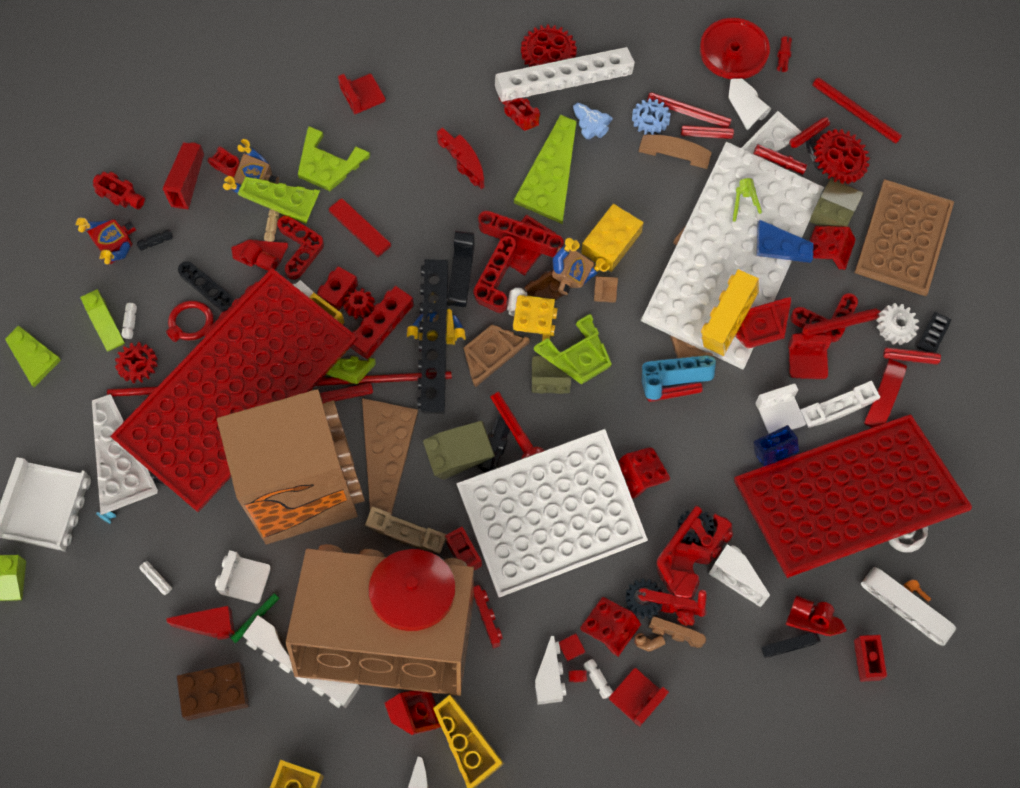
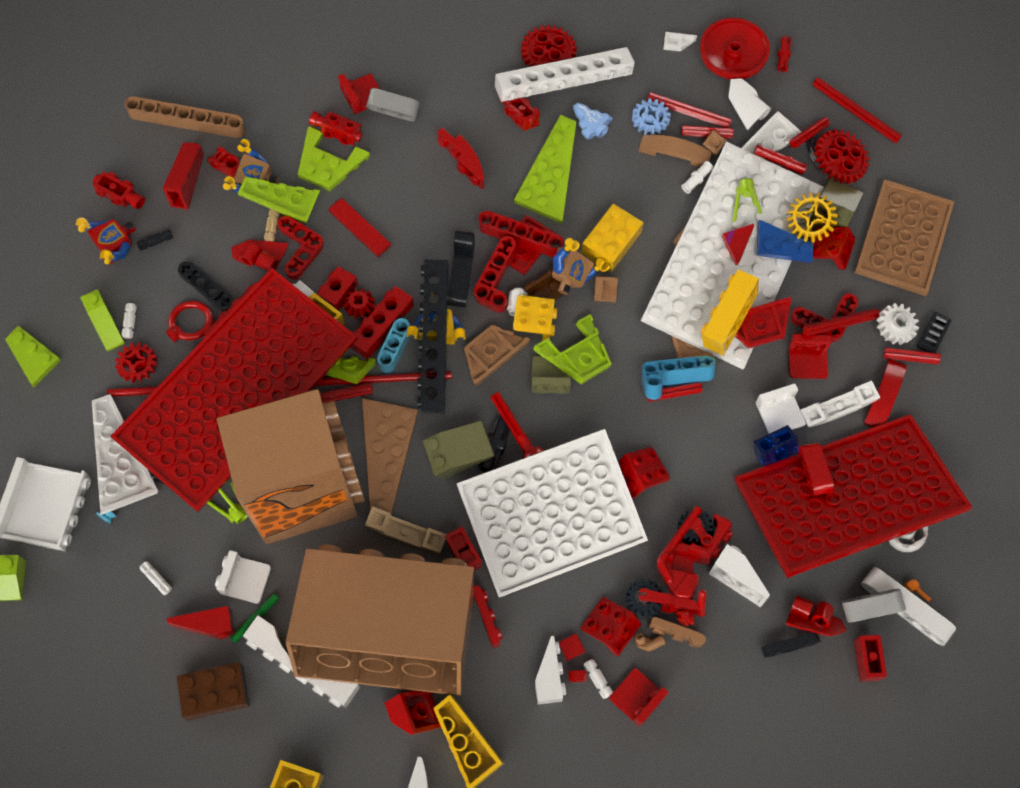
(156, 112): none -> medium nougat beam
(236, 511): none -> lime plant
(337, 127): none -> red brick
(393, 104): none -> light grey beam
(393, 354): none -> medium azure beam
(412, 590): red dish -> none
(678, 41): none -> white tile
(697, 177): none -> white pin
(714, 142): none -> medium nougat tile
(736, 241): none -> red tile
(815, 469): none -> red beam
(820, 219): none -> yellow gear
(873, 605): none -> light grey beam

